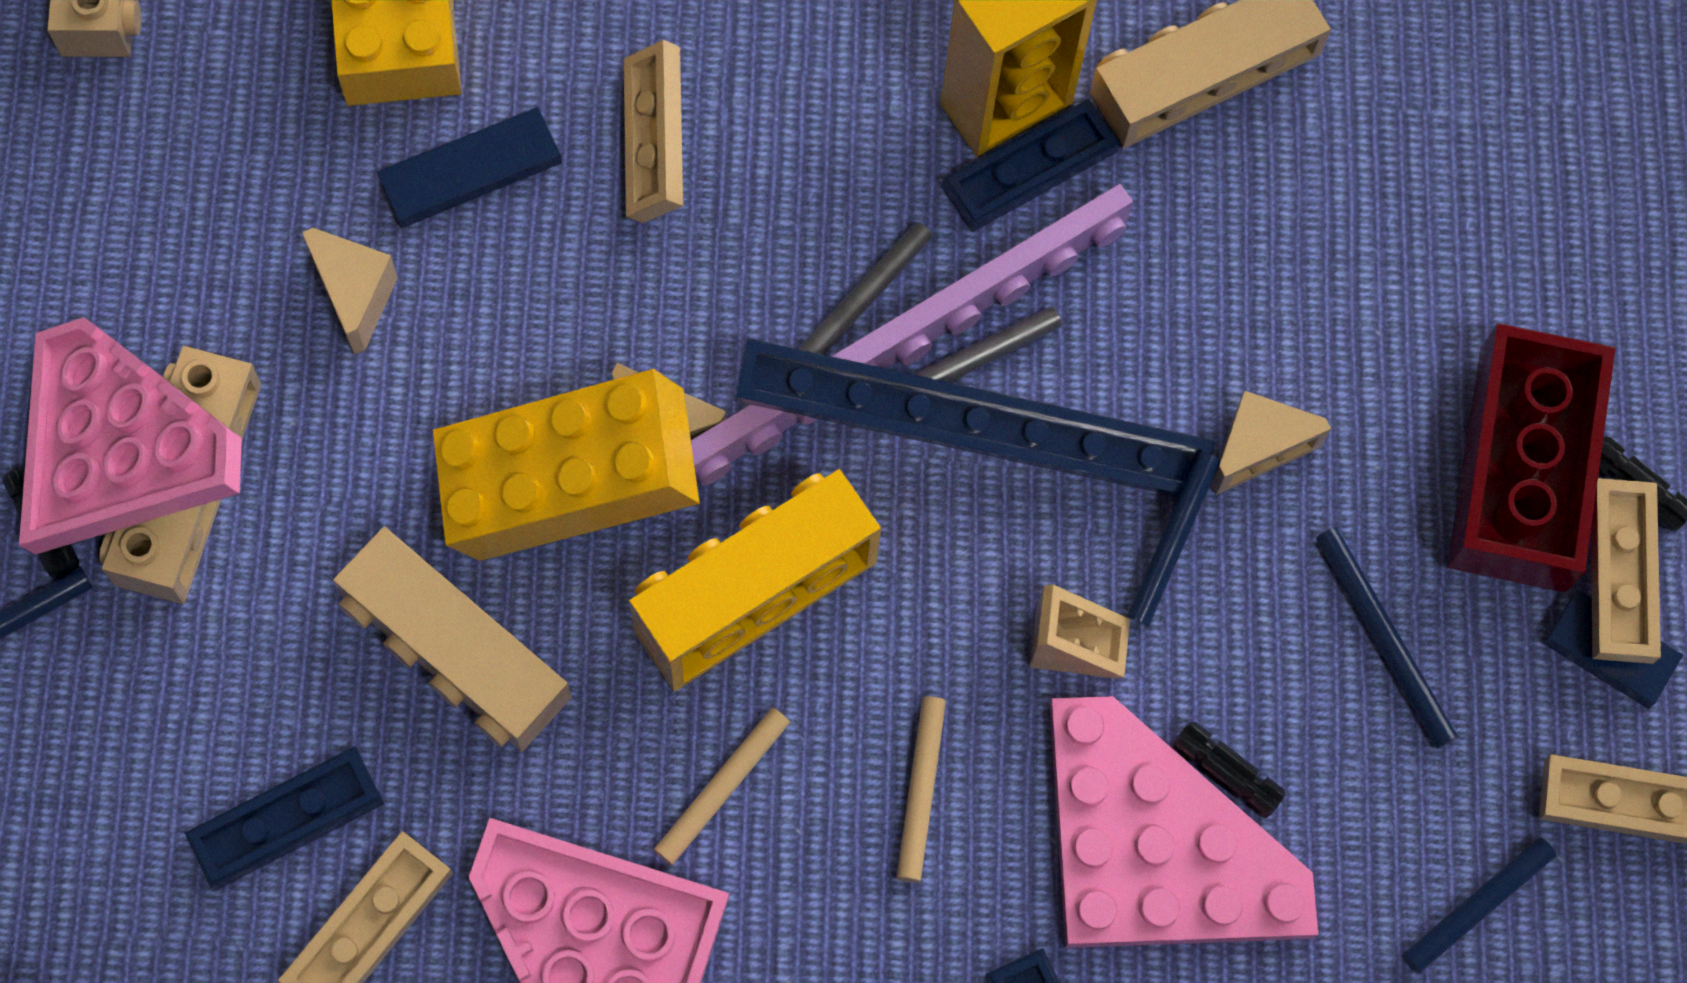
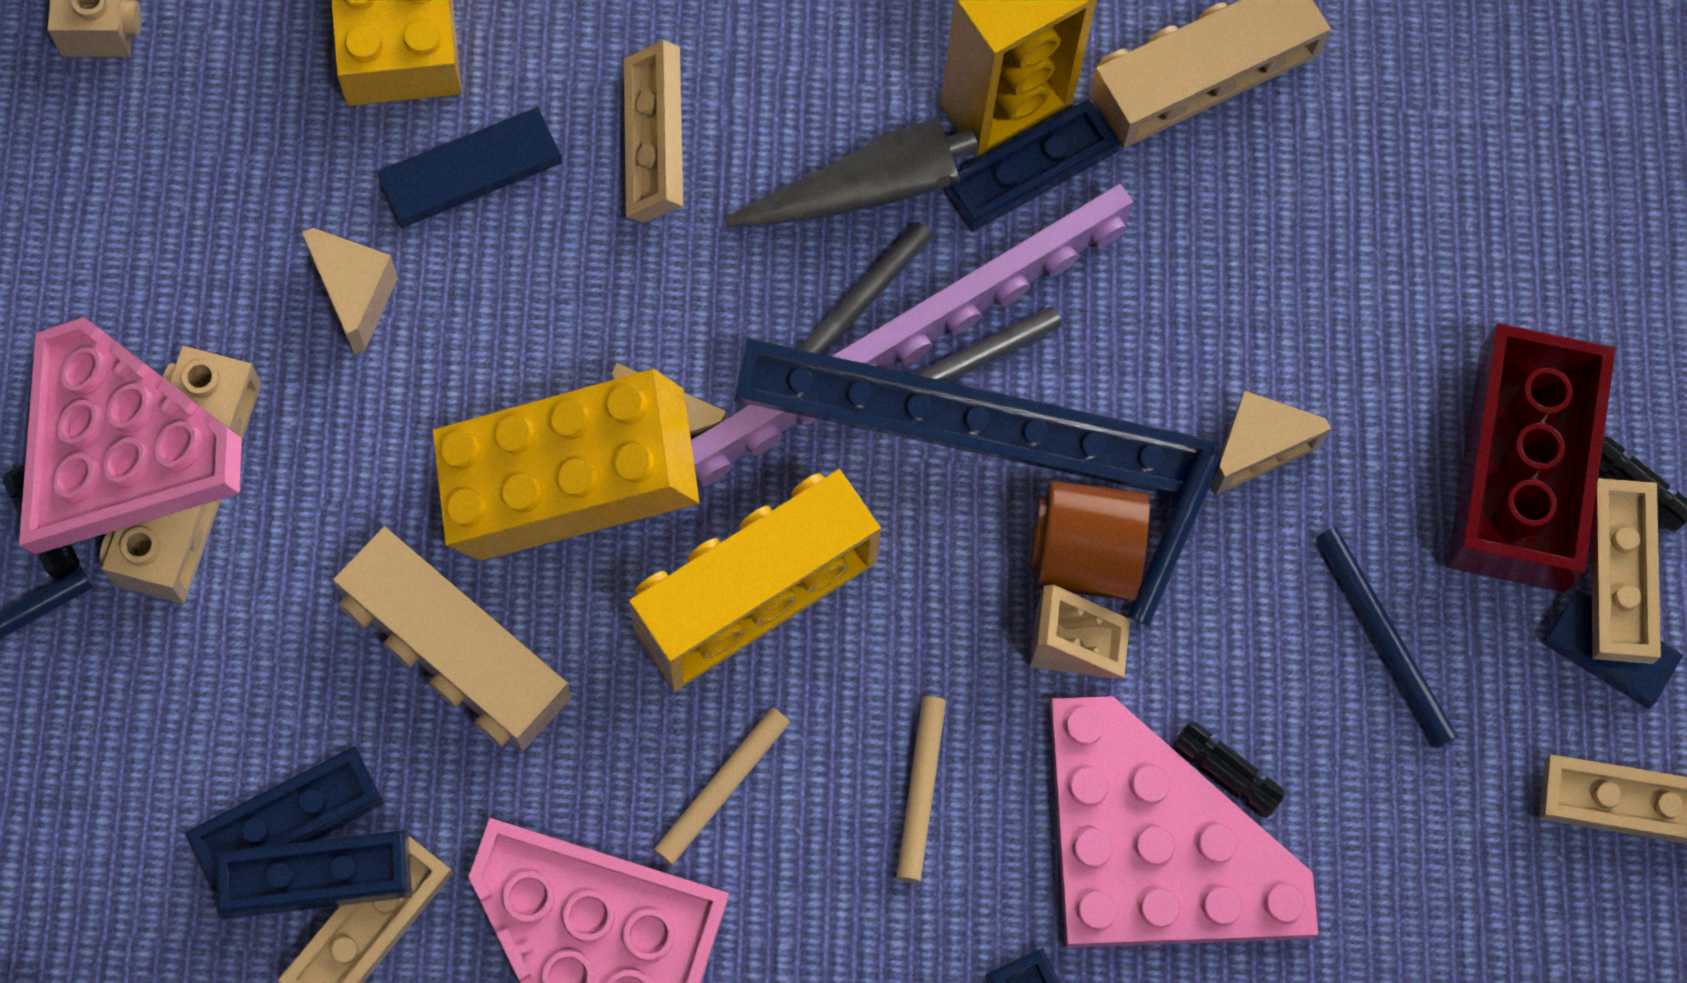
(313, 874): none -> dark blue tile
(879, 173): none -> flat silver piece
(1091, 539): none -> dark orange piece
(1479, 905): dark blue bar -> none

